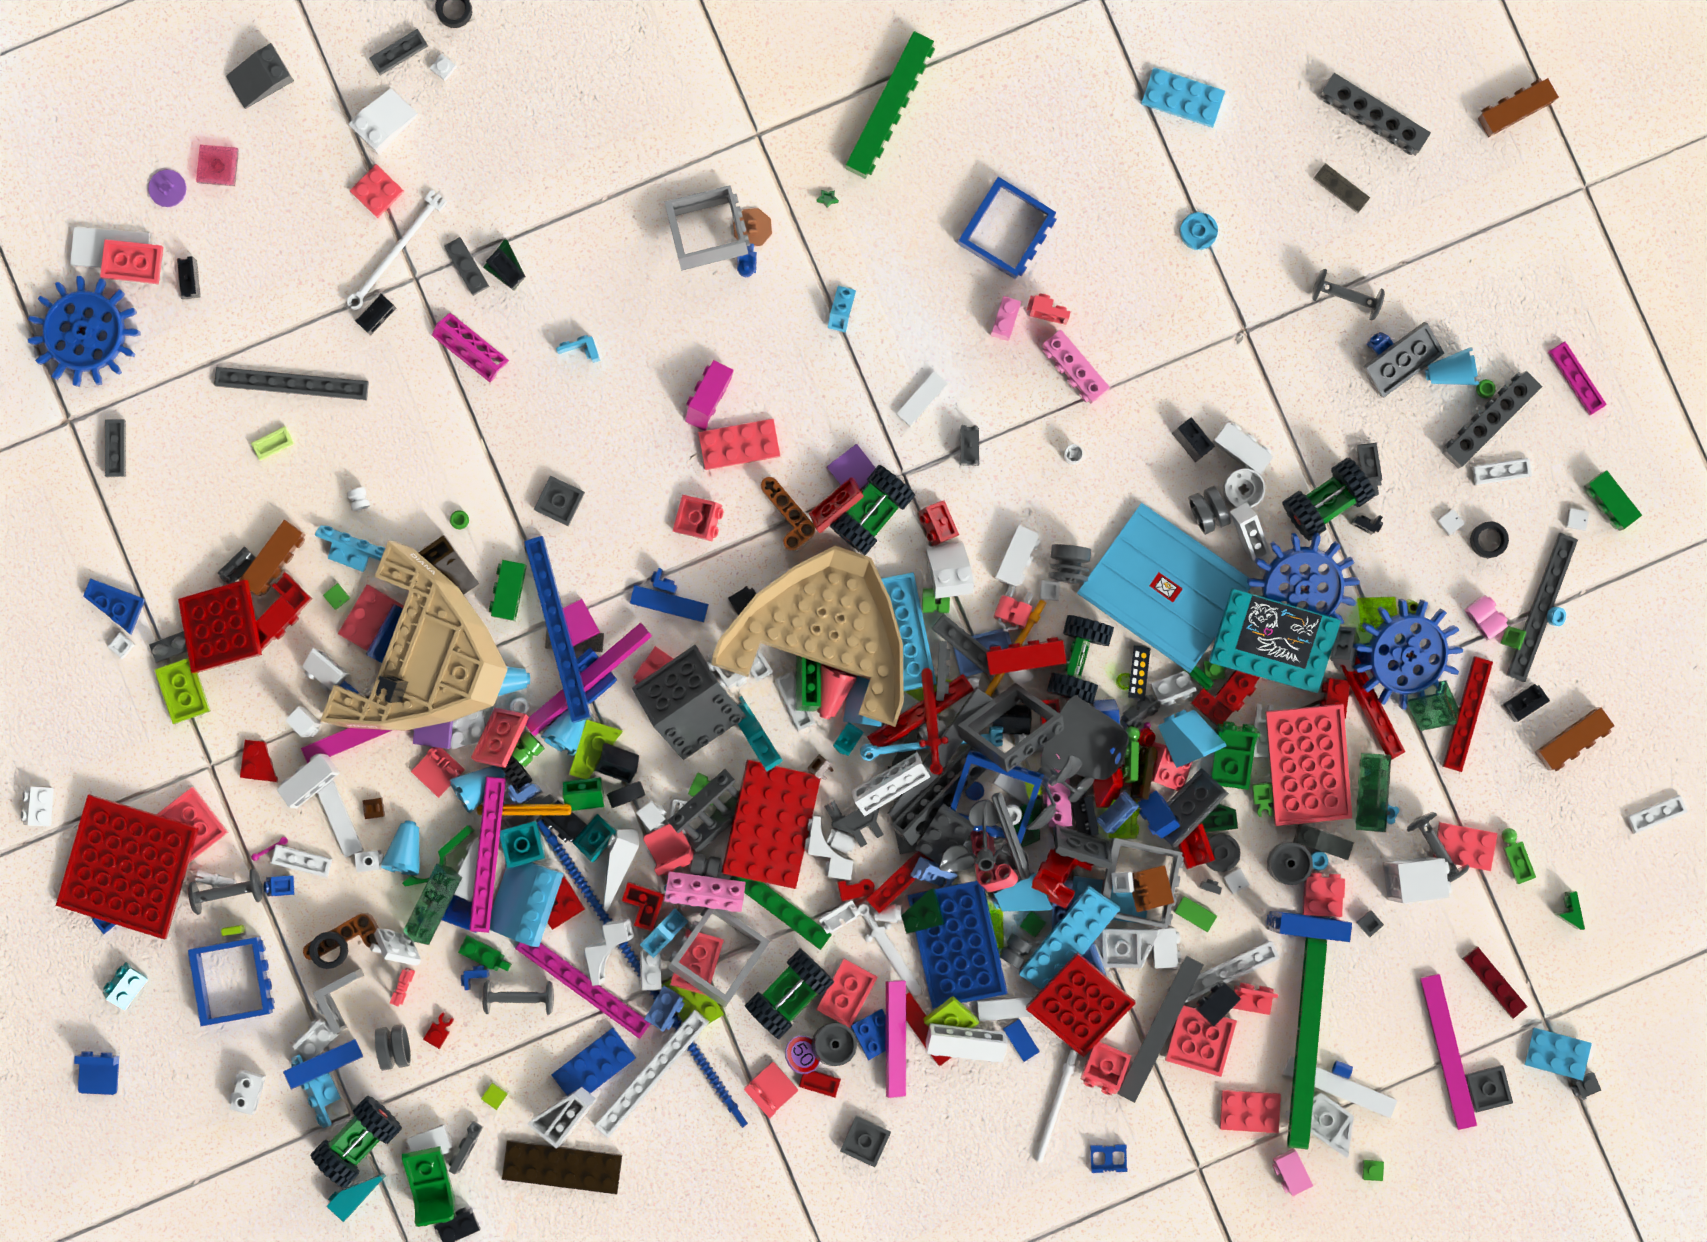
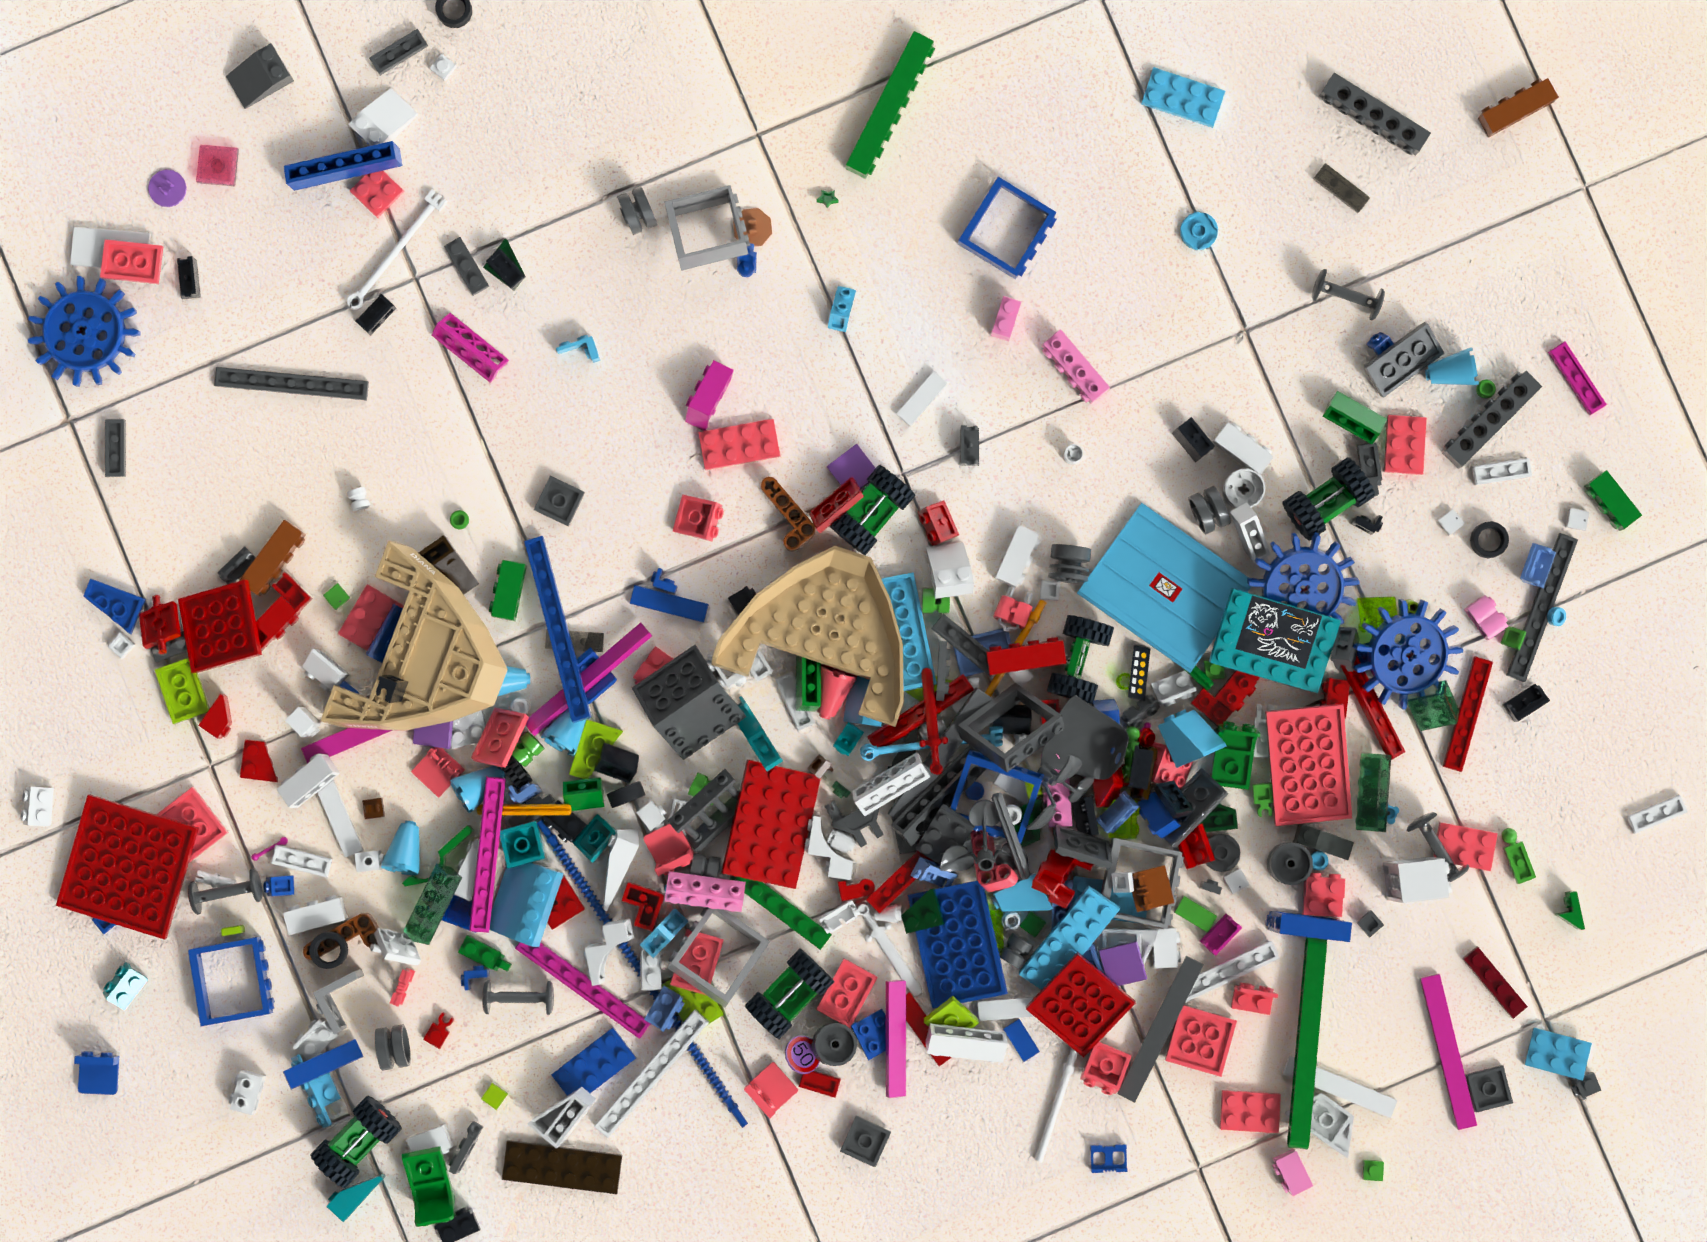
(159, 624): none -> red plate
(218, 718): none -> red slope
(272, 443): yellowish green tile -> none
(315, 914): none -> white brick
(343, 165): none -> blue brick
(348, 549): medium azure bracket -> none
(580, 622): dark pink tile -> none
(637, 210): none -> dark grey wheel
(840, 790): none -> clear green plate
(1016, 920): none -> white plate
(1042, 308): coral plate -> none
(1123, 963): none -> medium lavender tile
(1140, 768): none -> black panel
(1174, 800): none -> black bracket
(1217, 1003): black brick -> none
(1220, 934): none -> dark pink hinge
(1342, 1069): blue hinge -> none
(1354, 417): none -> green brick
(1405, 444): none -> coral plate
(1537, 565): none -> medium blue hinge
(1575, 738): dark orange brick -> none

